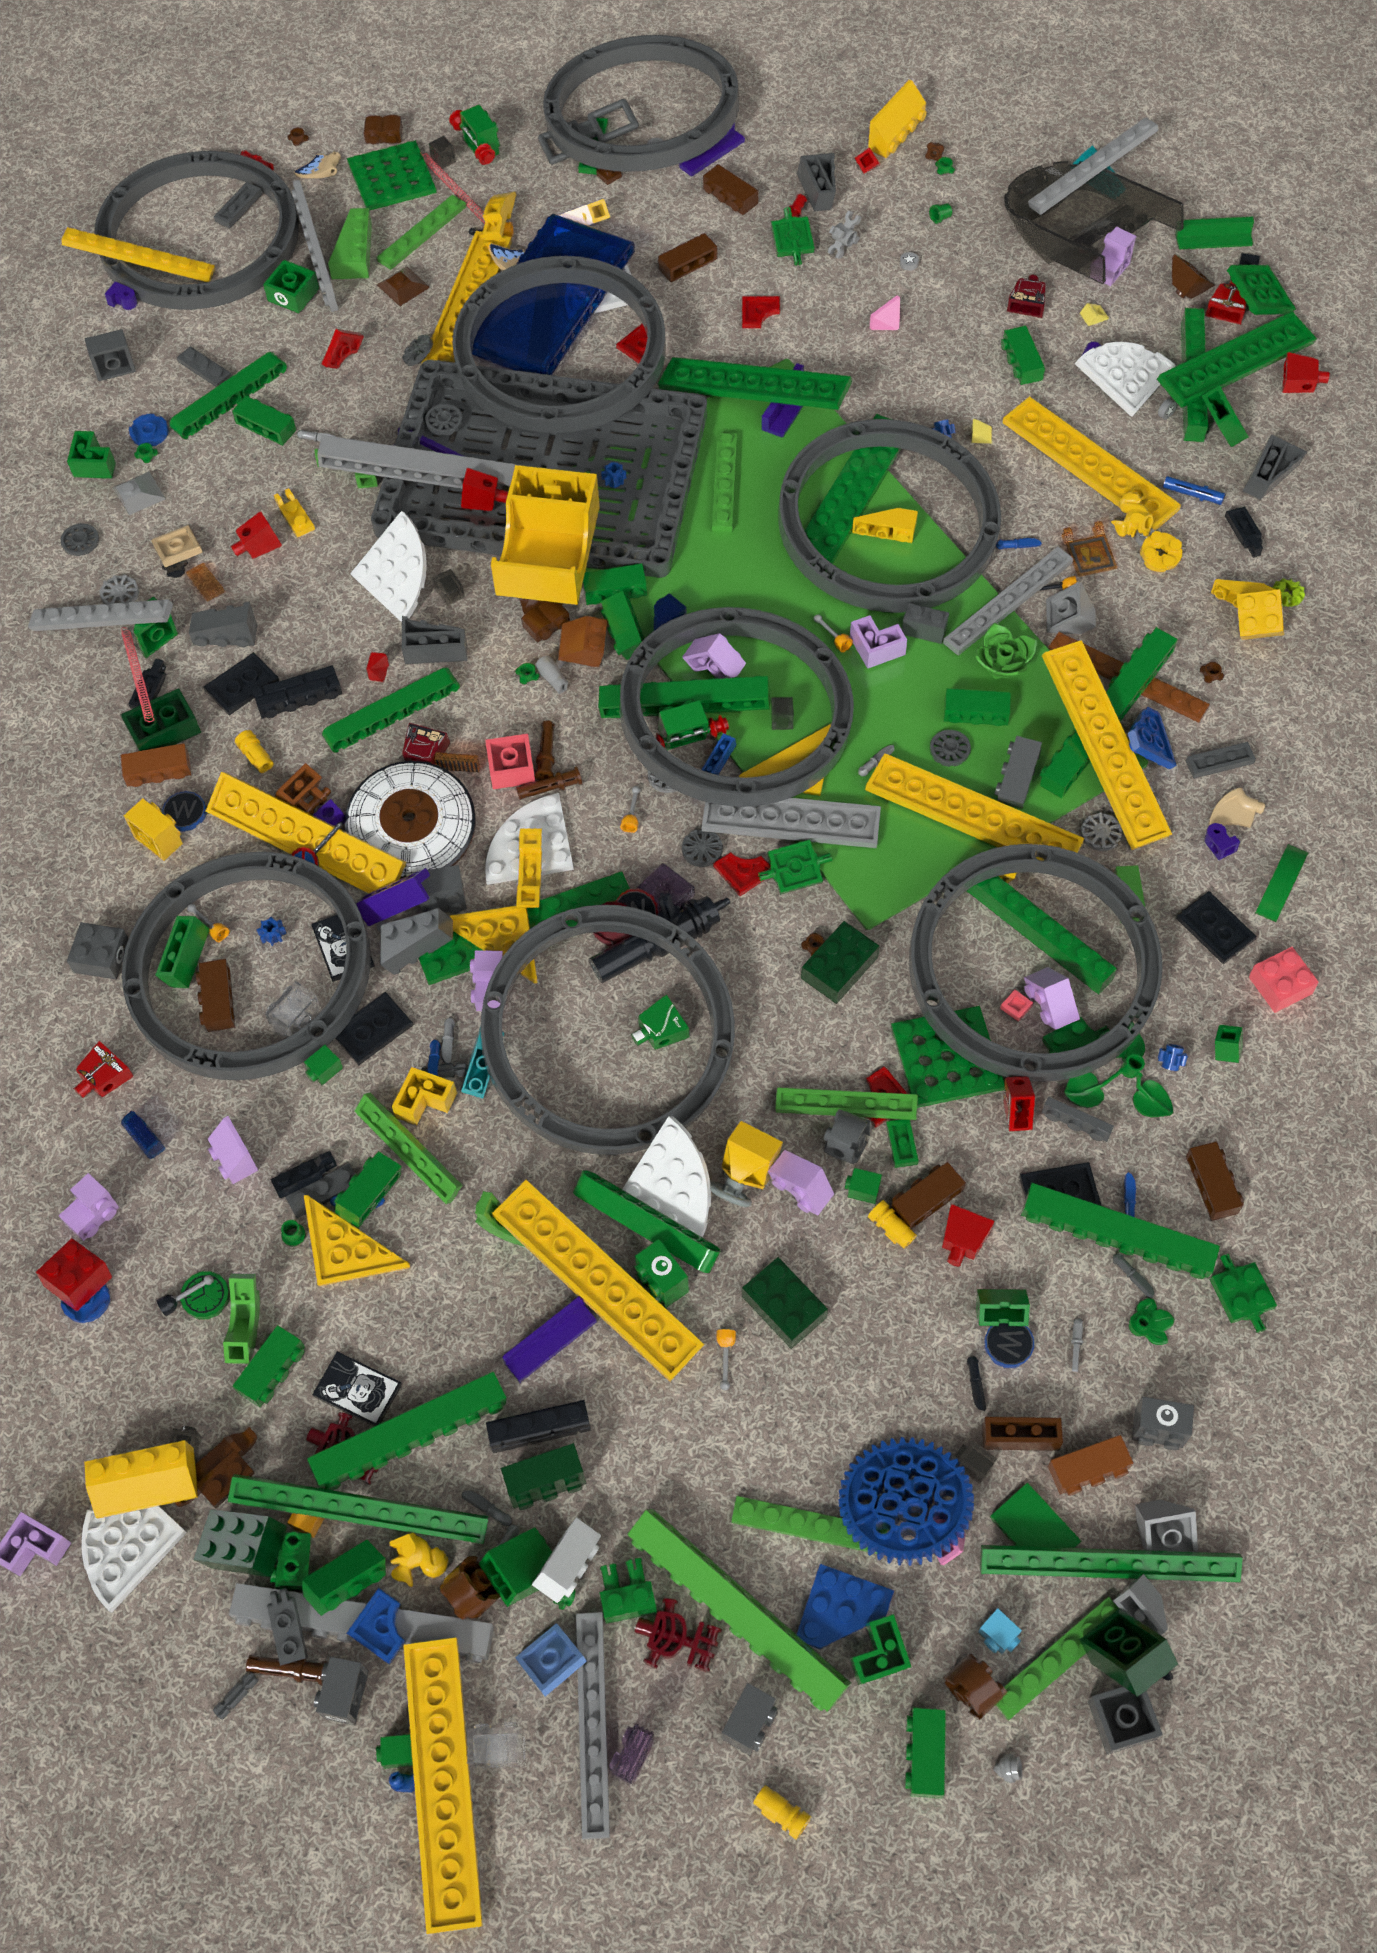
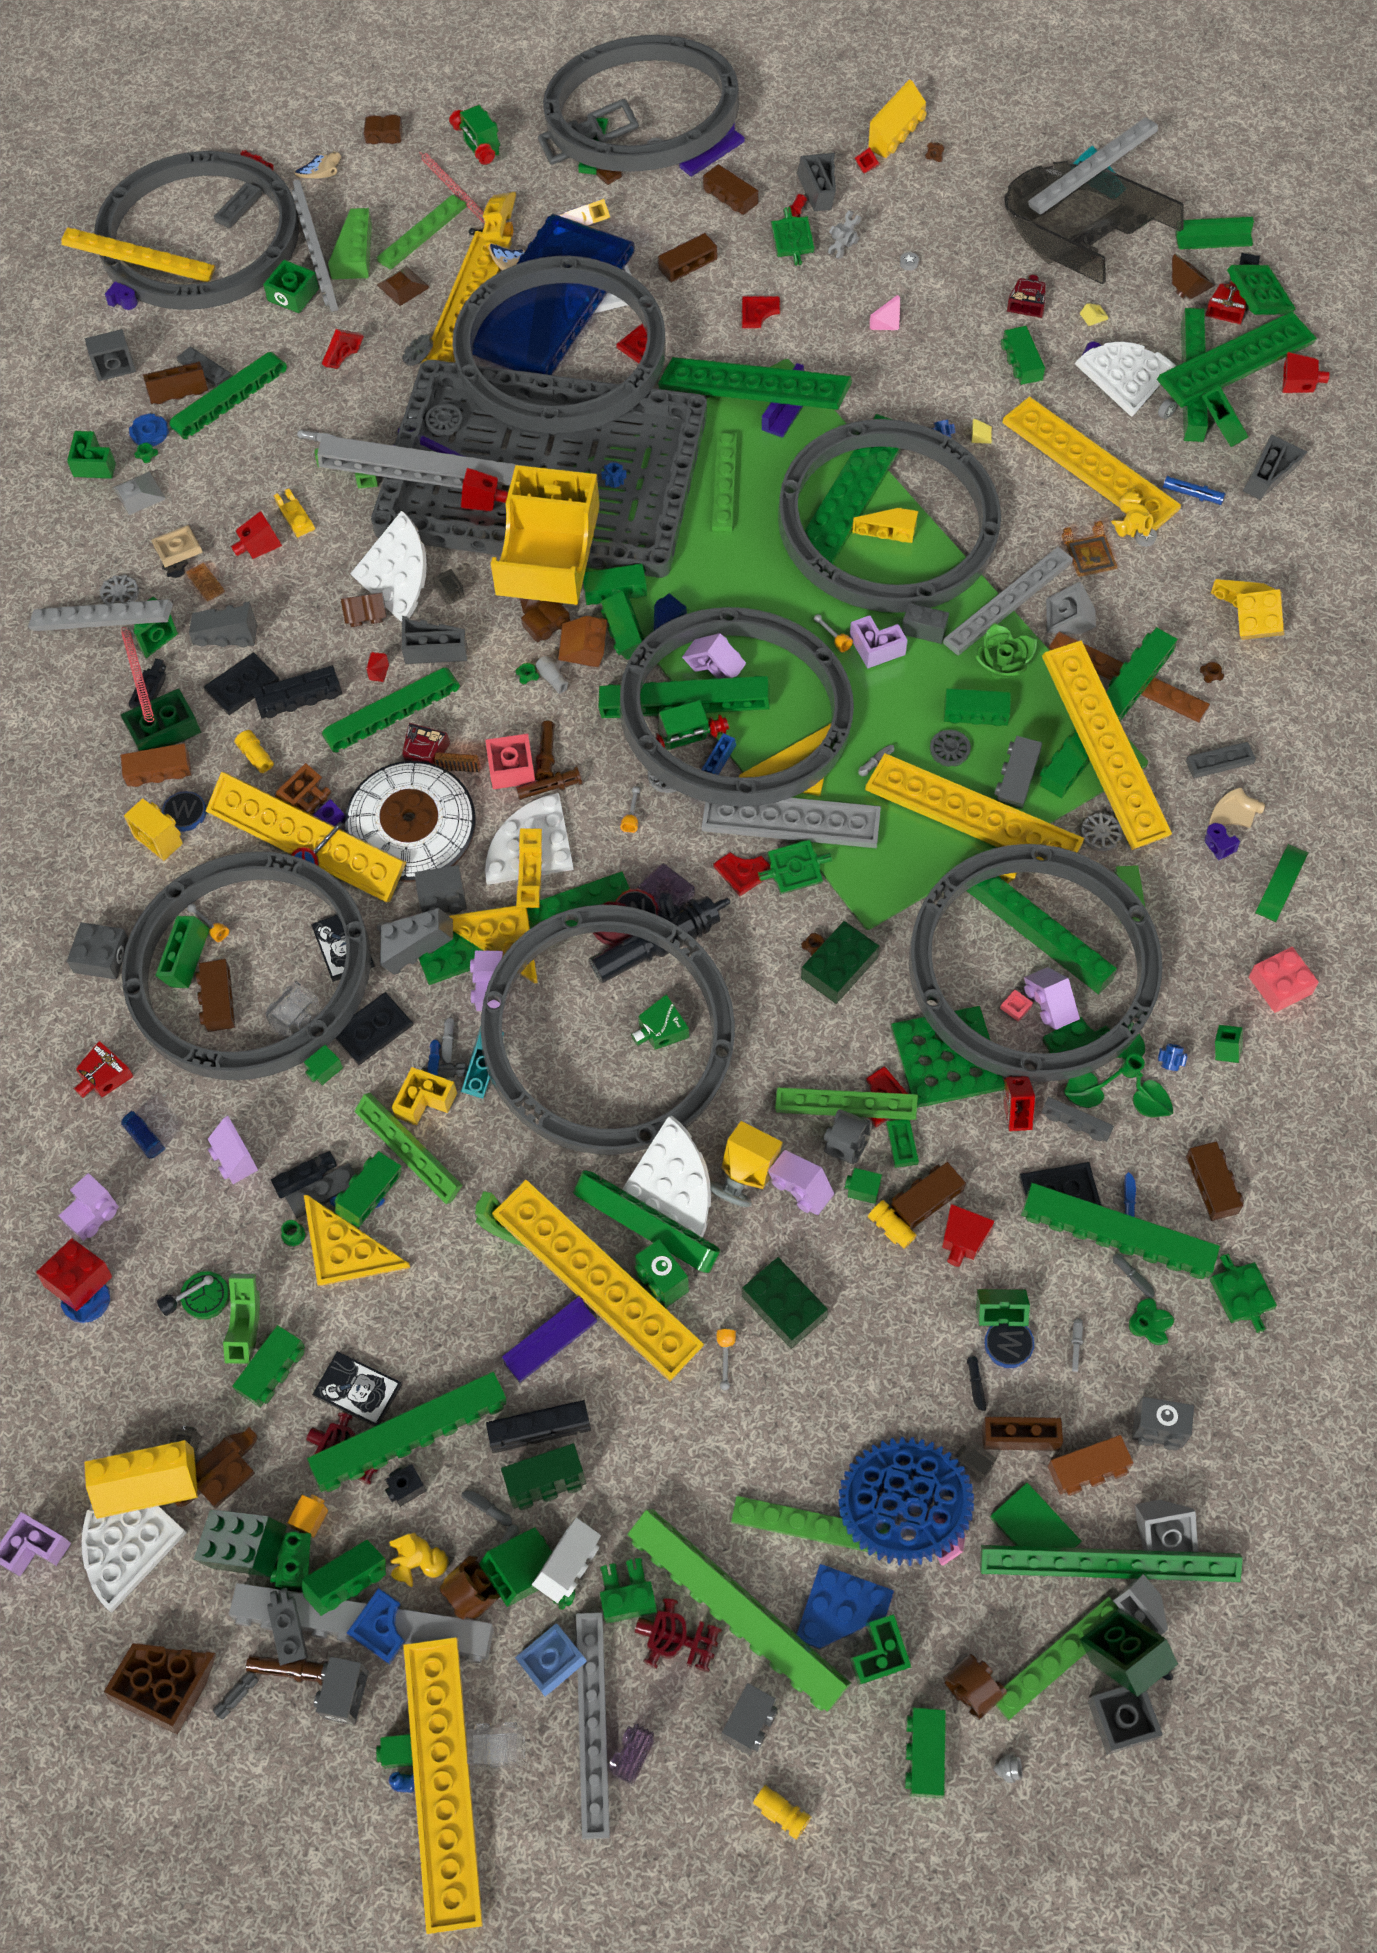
(79, 539): dark grey wheel -> none
(160, 1683): none -> reddish brown wedge
(175, 383): none -> reddish brown brick
(264, 420): green brick -> none
(271, 931): blue gear -> none
(297, 136): reddish brown plate -> none
(358, 1509): green plate -> none
(364, 608): none -> reddish brown brick
(385, 183): green piece -> none
(393, 898): dark purple panel -> none
(404, 1485): none -> black brick
(442, 152): clear smoke brick -> none
(702, 848): dark grey wheel -> none
(782, 713): clear smoke brick -> none
(940, 212): green piece -> none
(944, 166): green plate -> none
(1000, 1633): medium azure brick -> none
(1018, 543): blue piece -> none
(1067, 582): hinge -> none
(1117, 253): lavender brick -> none
(1150, 738): blue plate -> none
(1162, 541): yellow plate -> none
(1216, 927): black tile -> none
(1245, 530): black hinge -> none
(1297, 595): lime gear -> none

